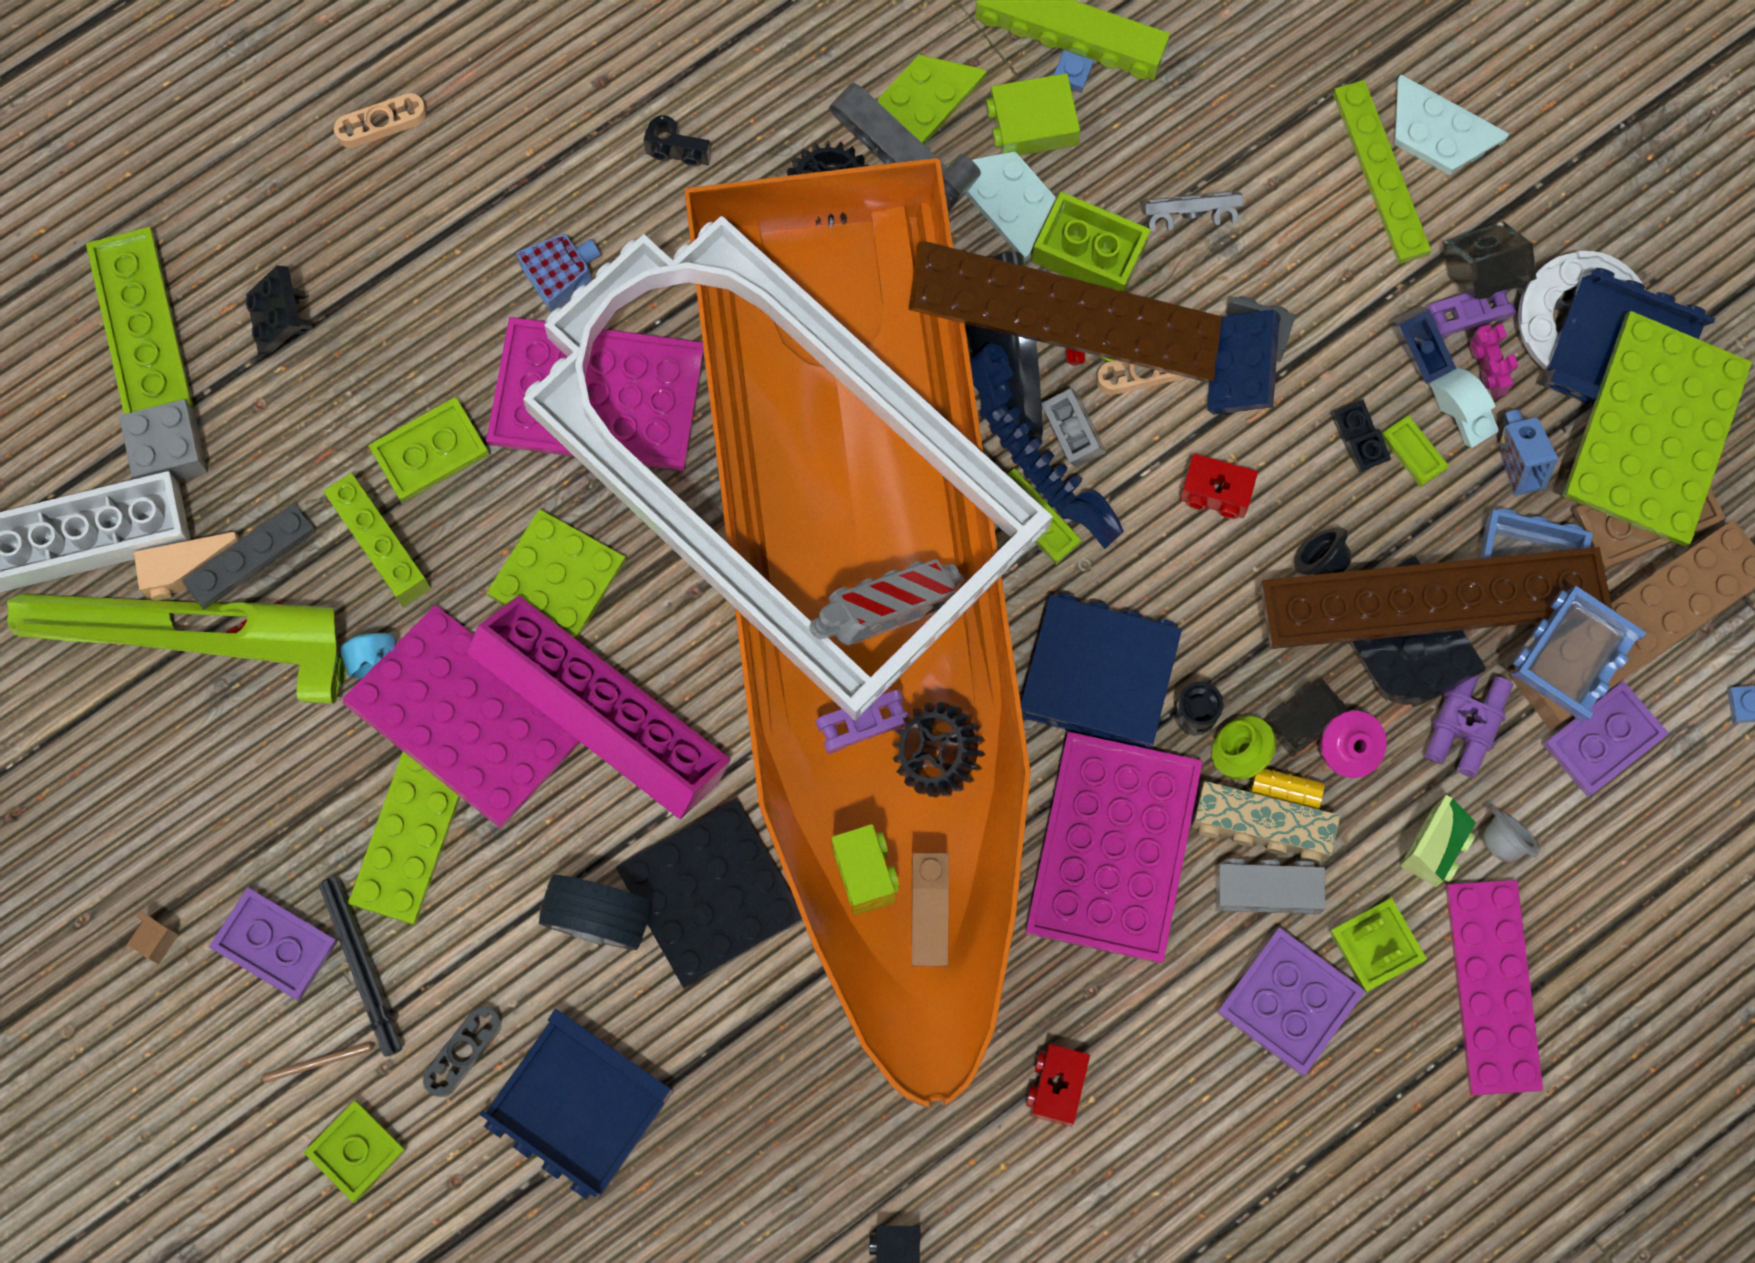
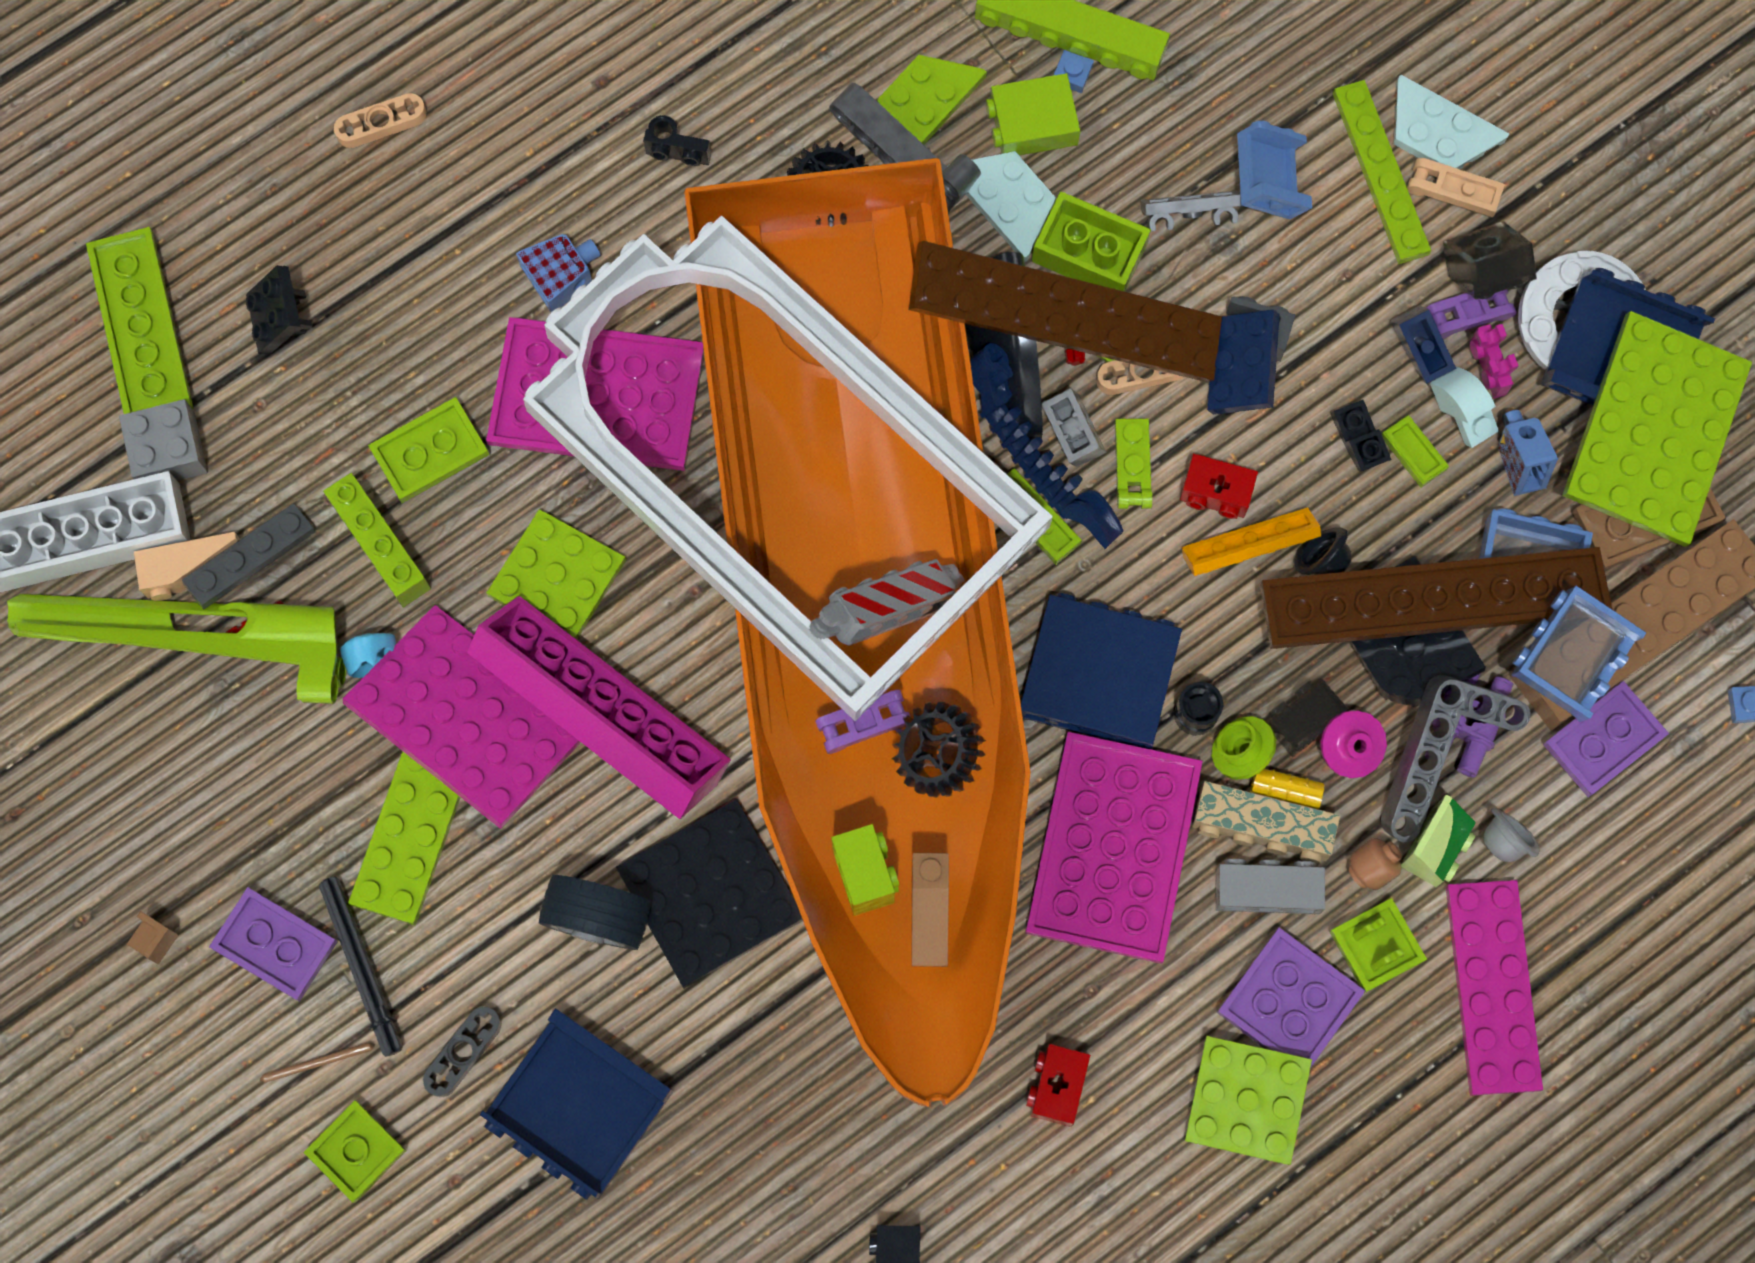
(1133, 463): none -> lime plate
(1248, 1100): none -> lime plate
(1251, 541): none -> light orange plate
(1269, 170): none -> medium blue panel
(1375, 864): none -> nougat head
(1438, 745): none -> flat silver beam
(1455, 187): none -> light nougat plate

